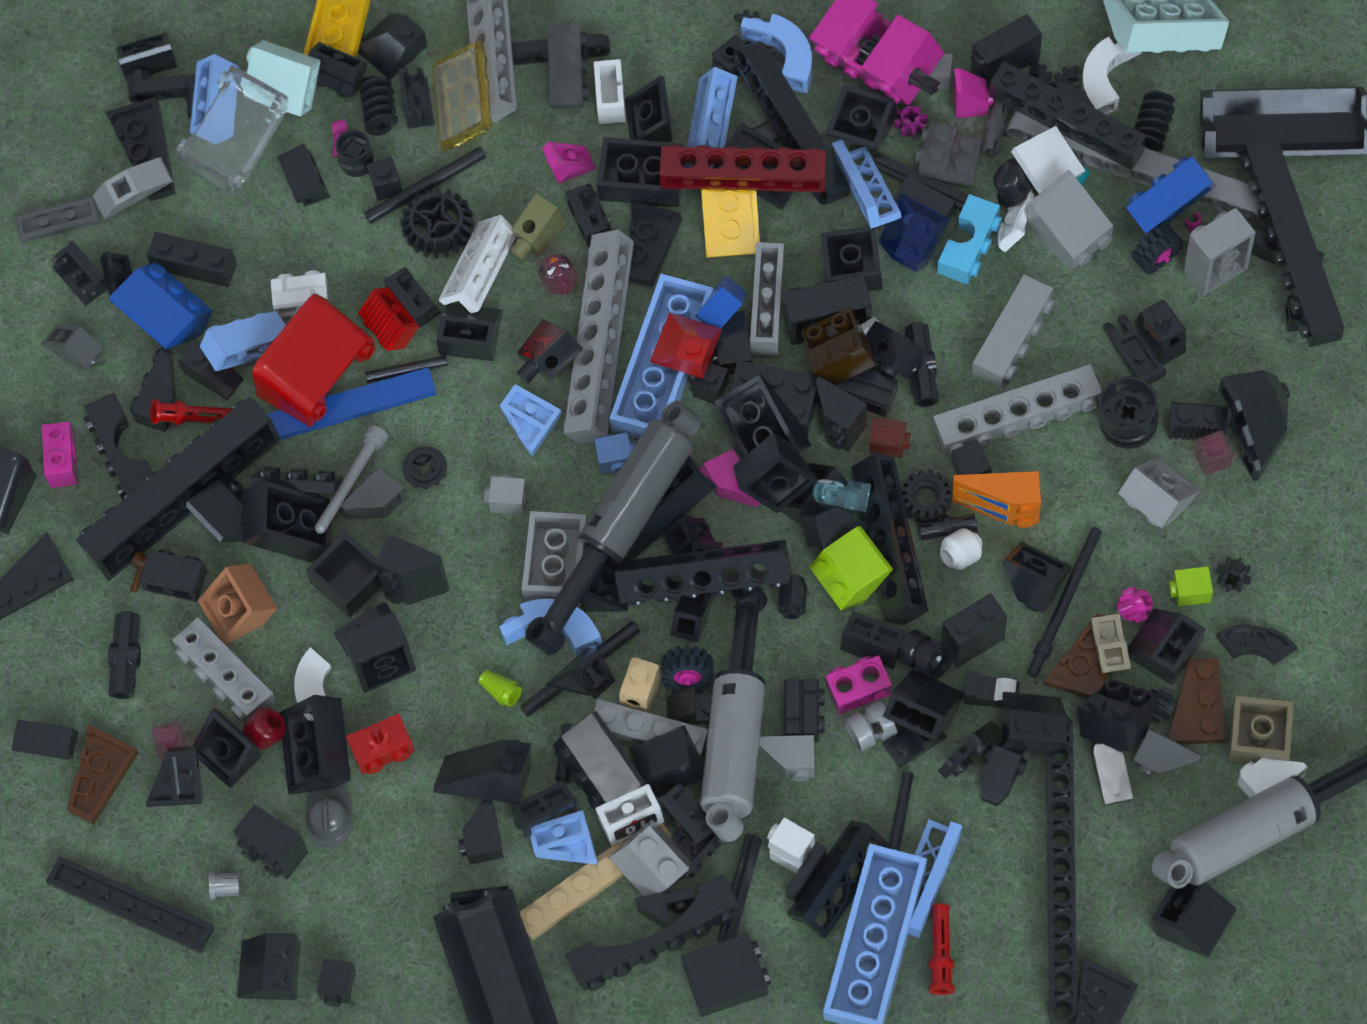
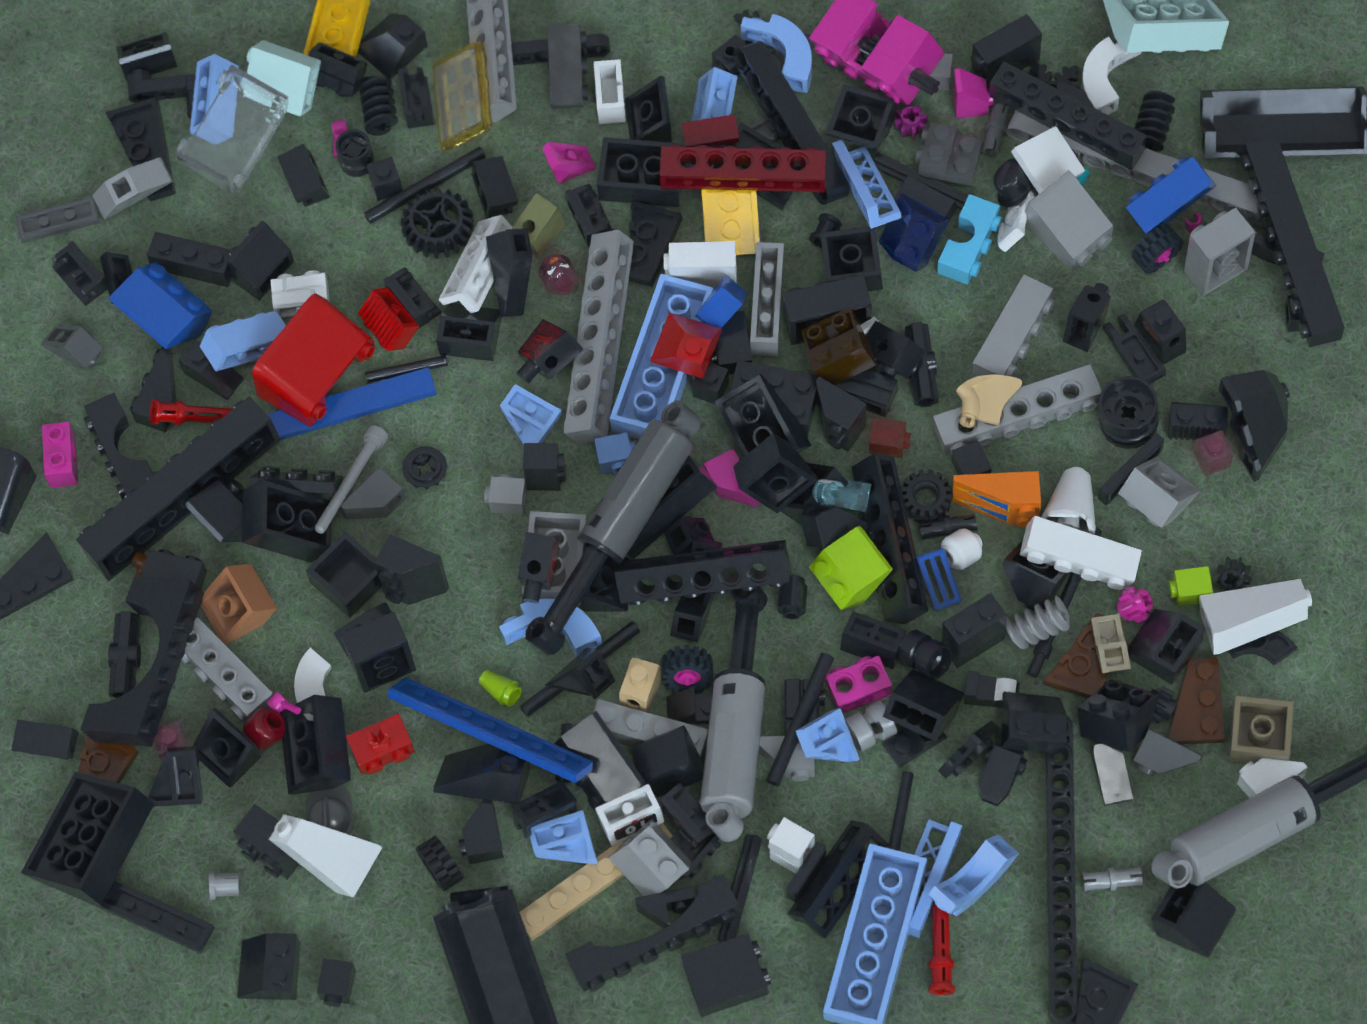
(88, 837): none -> black slope
(137, 714): none -> black arch
(259, 260): none -> black slope
(278, 703): none -> dark pink hand
(328, 854): none -> white slope
(439, 863): none -> black tyre
(490, 730): none -> blue tile
(494, 186): none -> black hinge
(511, 265): none -> black slope
(541, 554): none -> black torso
(543, 466): none -> black brick
(701, 262): none -> white brick
(711, 131): none -> dark red tile
(799, 719): none -> black piece
(826, 223): none -> black bush
(828, 738): none -> light blue wing
(931, 556): none -> blue tile
(975, 877): none -> light blue arch
(985, 398): none -> tan arm
(1038, 624): none -> light grey piece
(1072, 501): none -> white cone
(1080, 553): none -> white brick
(1091, 308): none -> black torso
(1111, 879): none -> light grey pin
(1115, 483): none -> black tile
(1252, 612): none -> white slope

